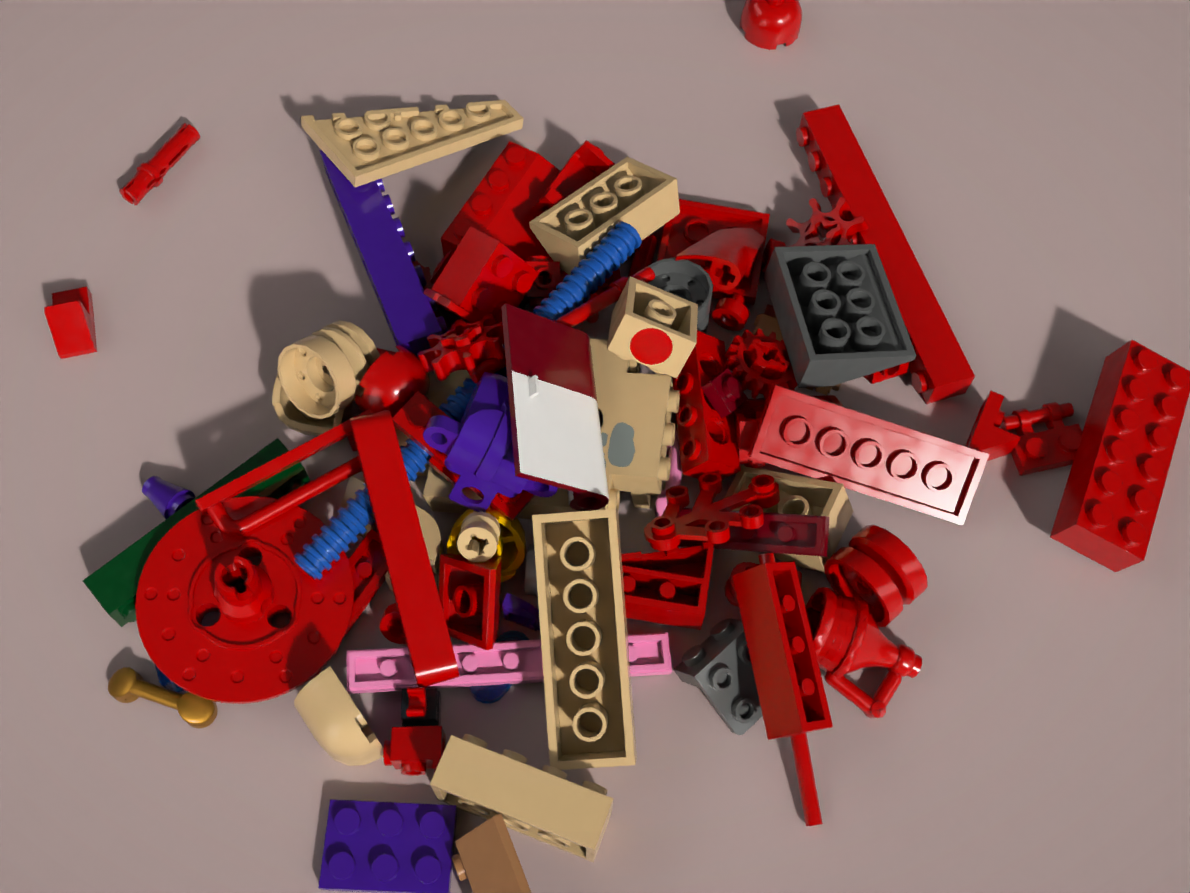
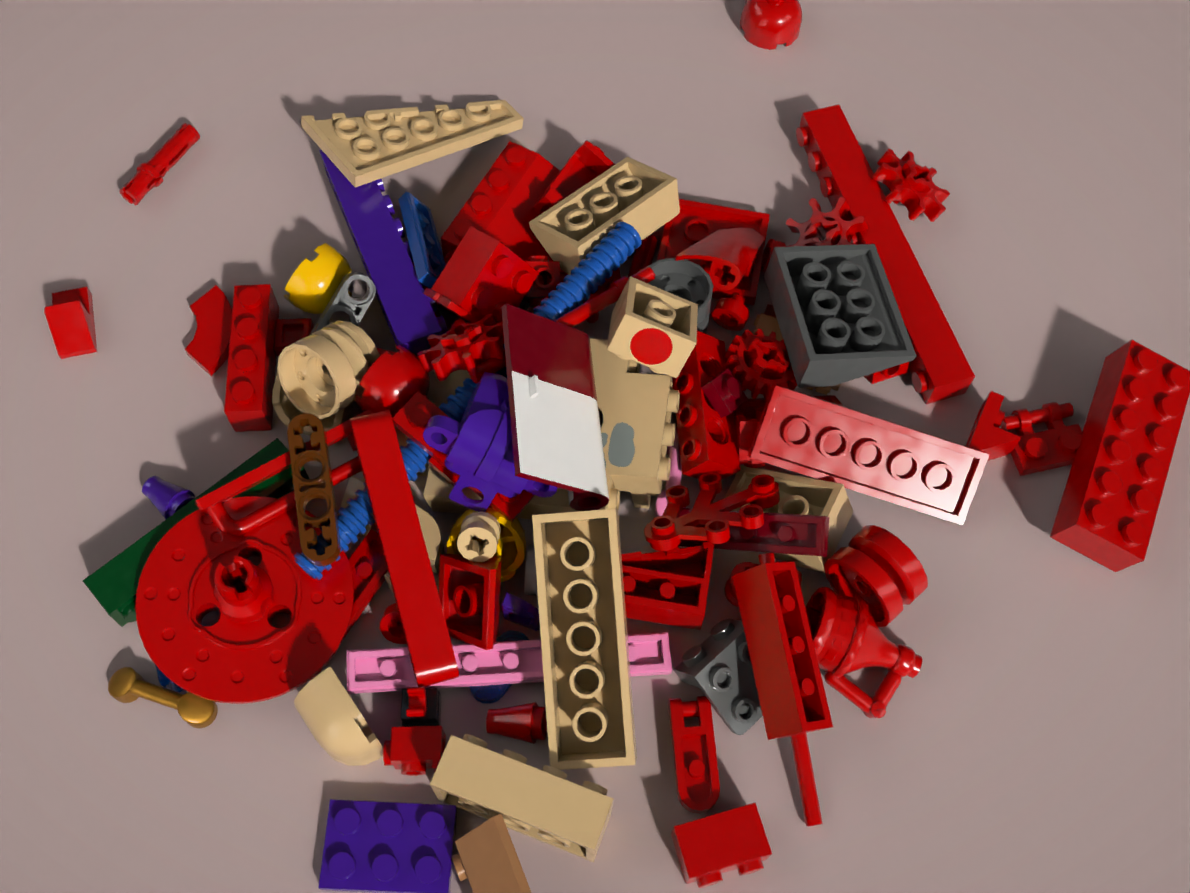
(213, 330): none -> red tile
(251, 358): none -> red brick
(290, 331): none -> red tile
(313, 488): none -> reddish brown beam
(317, 280): none -> yellow cylinder
(343, 302): none -> dark grey beam
(422, 239): none -> blue tile
(518, 722): none -> red cone
(694, 754): none -> red plate
(721, 845): none -> red brick
(910, 185): none -> red gear

